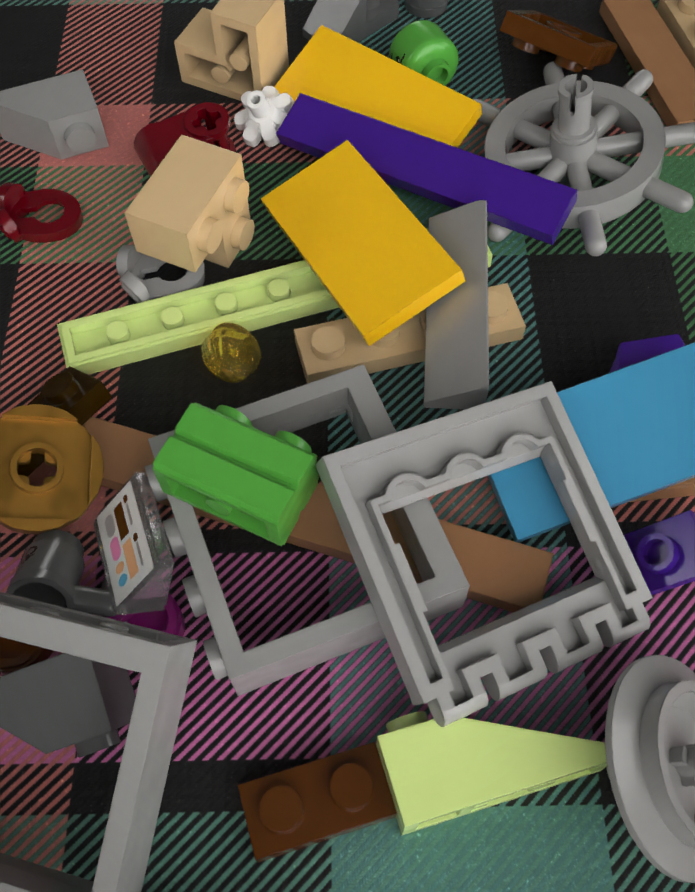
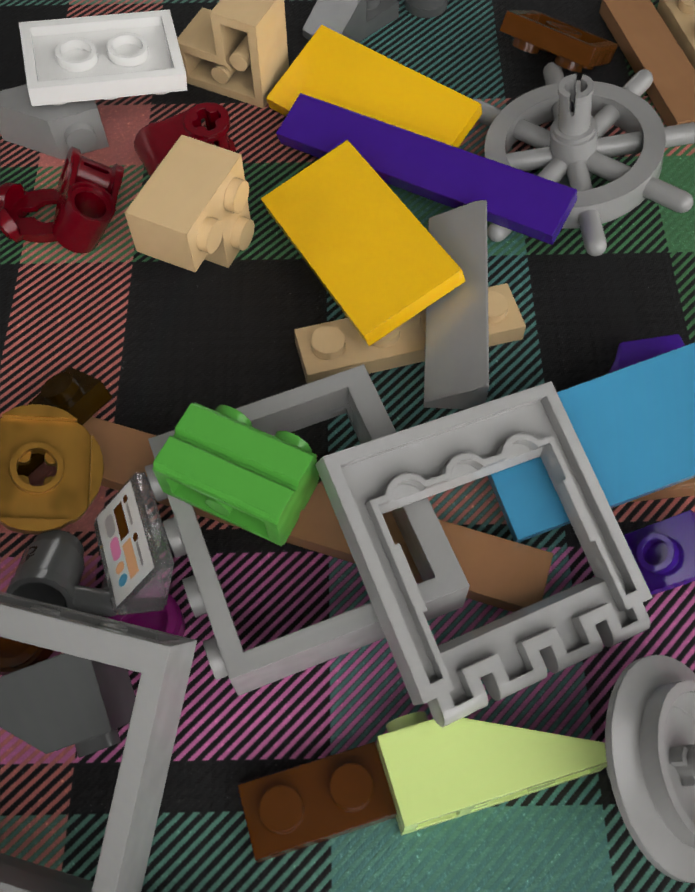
(85, 201): none -> dark red piece
(101, 57): none -> white plate
(133, 267): light grey piece -> none
(189, 316): yellowish green tile -> none
(231, 352): clear yellow tile -> none
(262, 115): white plant -> none
(426, 50): bright green head -> none

